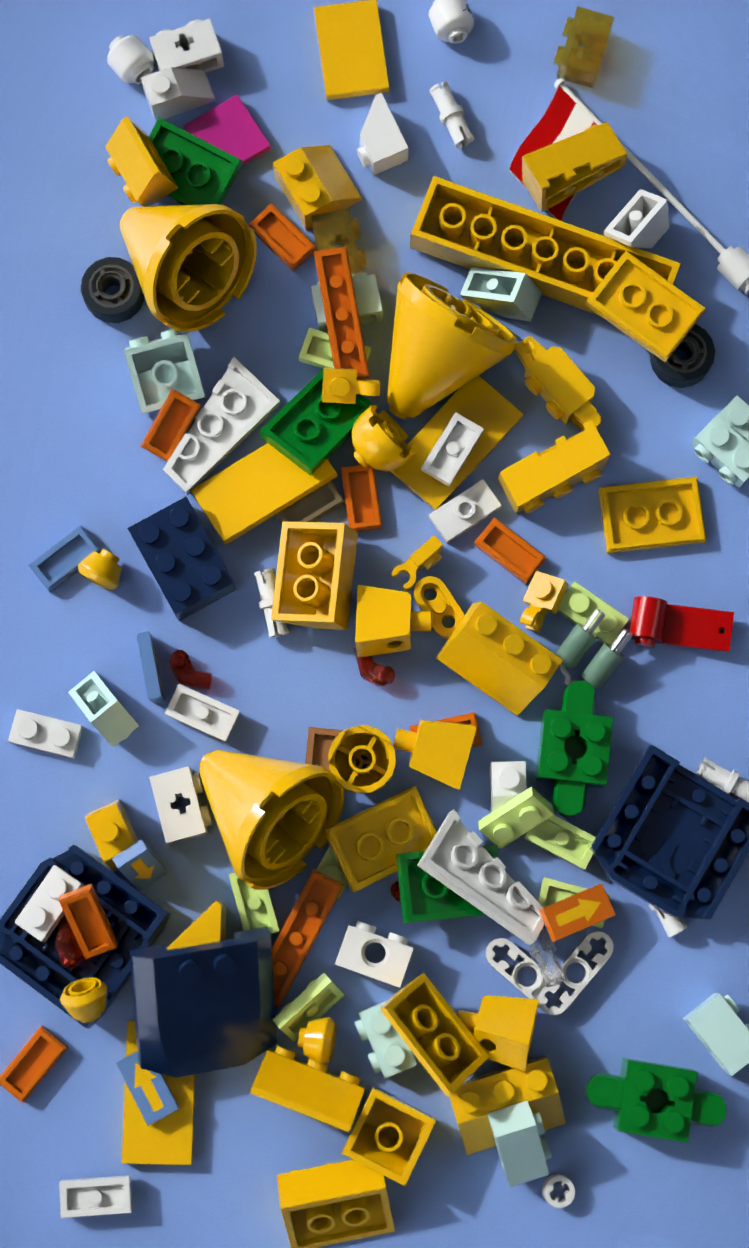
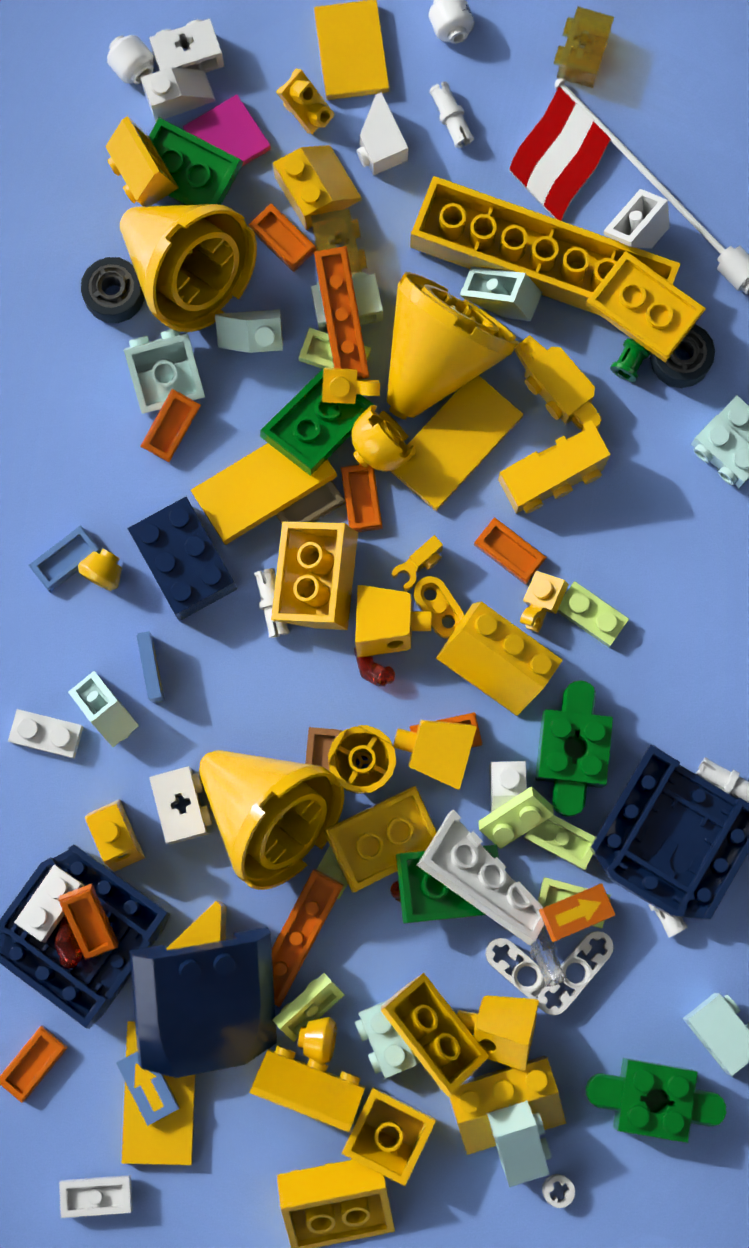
(85, 999): yellow cone -> none
(139, 865): medium blue tile -> none
(186, 673): clear red arm -> none
(202, 713): white plate -> none
(227, 419): white wing -> none
(250, 331): none -> light aqua slope
(254, 906): yellowish green plate -> none
(305, 102): none -> yellow hips
(353, 957): white brick -> none
(452, 449): white plate -> none
(464, 511): white plate -> none
(572, 165): yellow wedge -> none
(578, 644): sand green piece -> none
(630, 360): none -> green bush
(652, 515): yellow tile -> none
(679, 625): red door -> none

